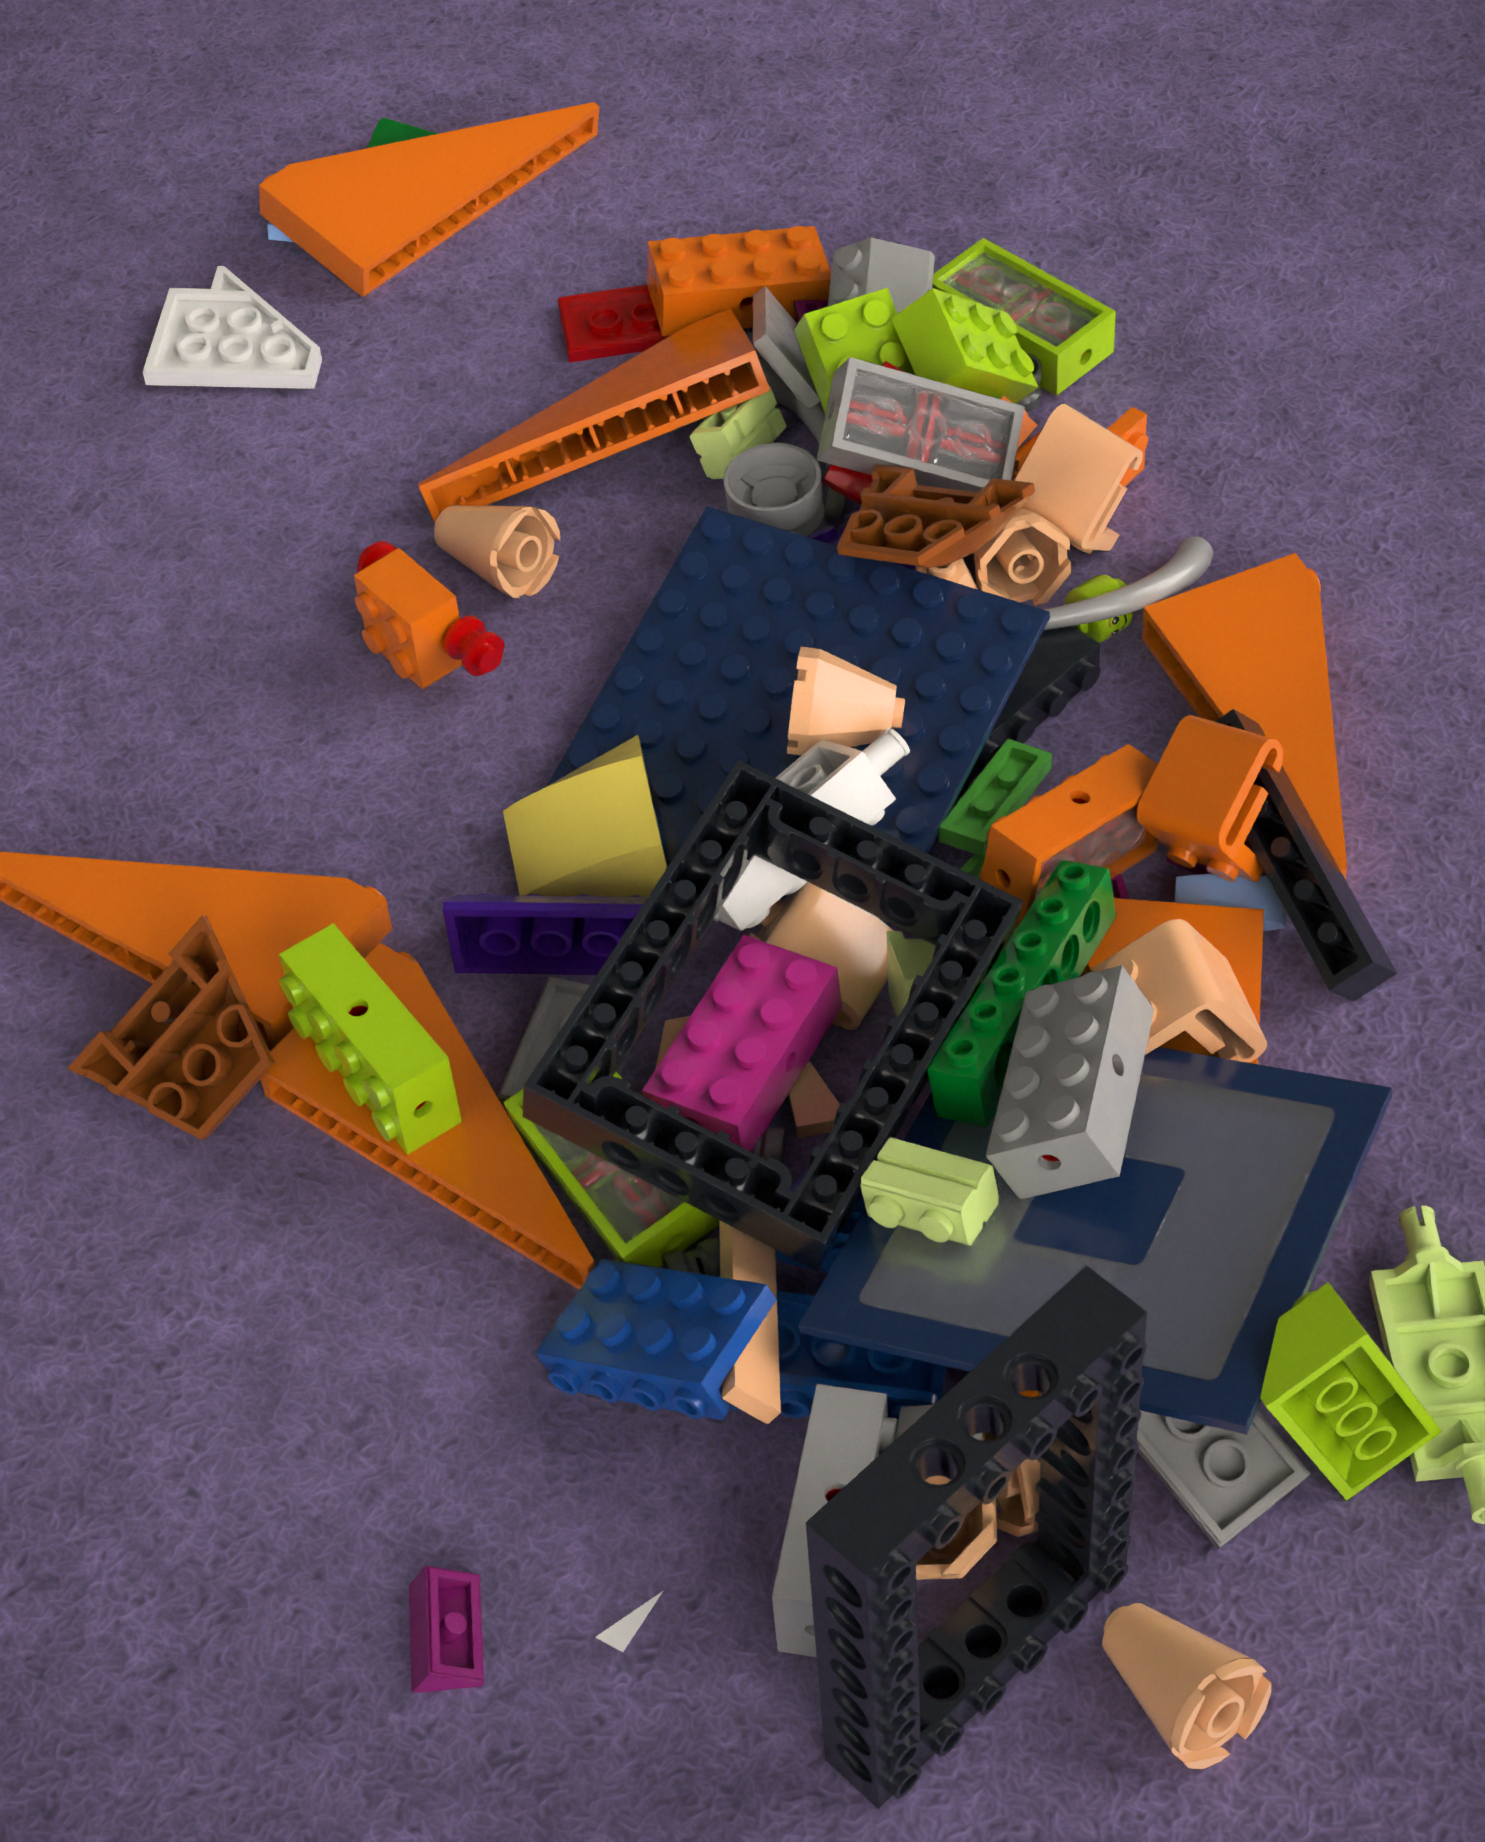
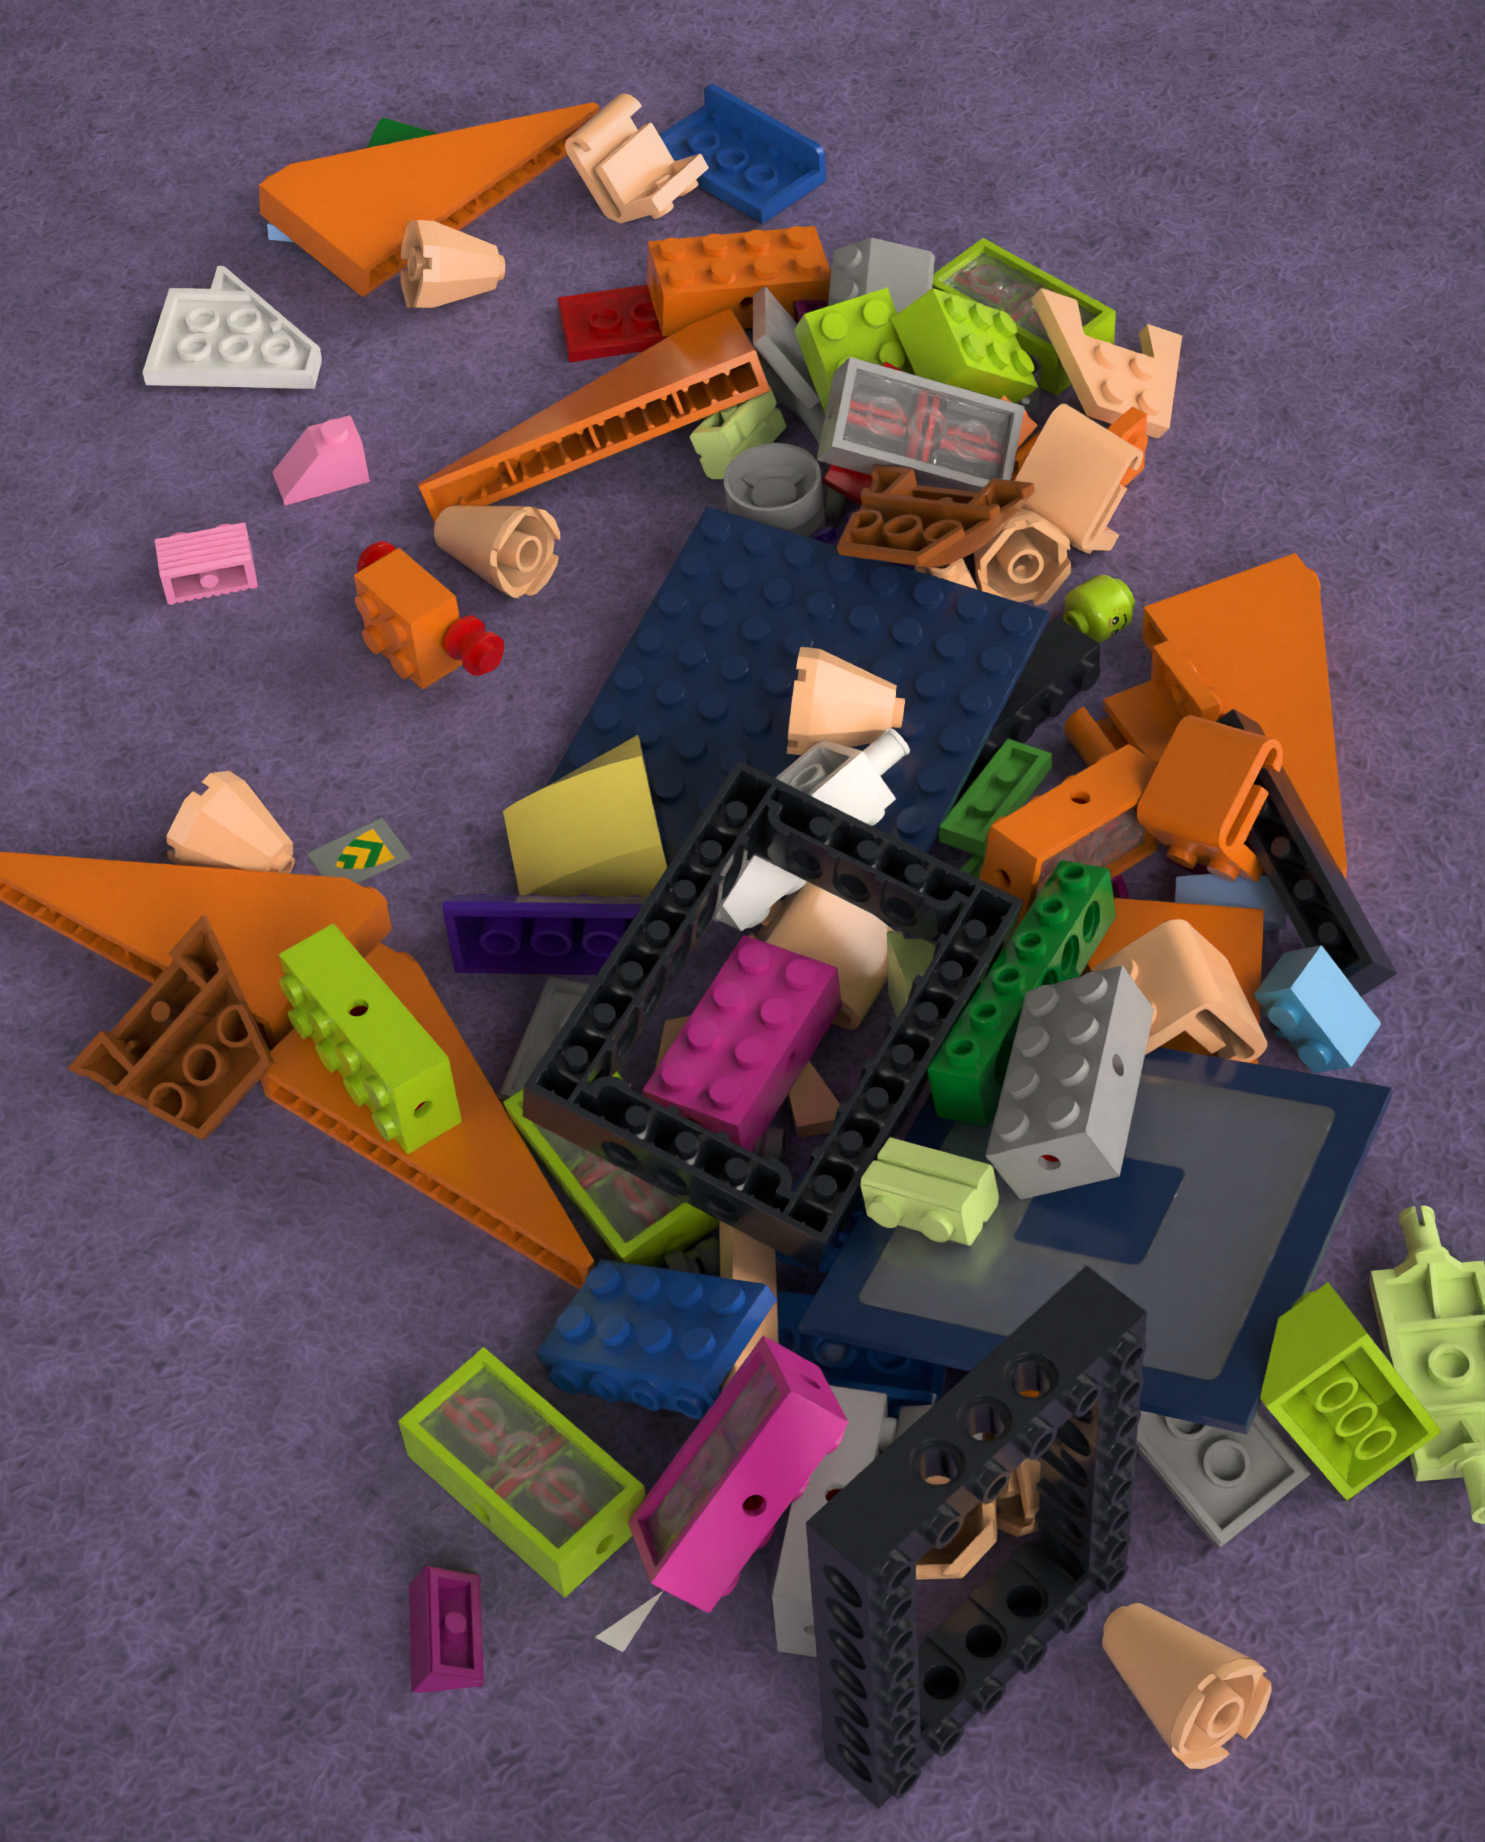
(206, 563): none -> bright pink brick
(228, 830): none -> light nougat cone
(322, 462): none -> bright pink slope
(360, 853): none -> light grey sticker
(446, 265): none -> light nougat cone
(523, 1470): none -> brick
(630, 167): none -> light nougat piece
(737, 1475): none -> dark pink brick
(749, 155): none -> blue bracket
(1110, 376): none -> light nougat wing
(1145, 713): none -> orange piece
(1179, 573): light grey animal -> none
(1316, 1009): none -> dark azure brick

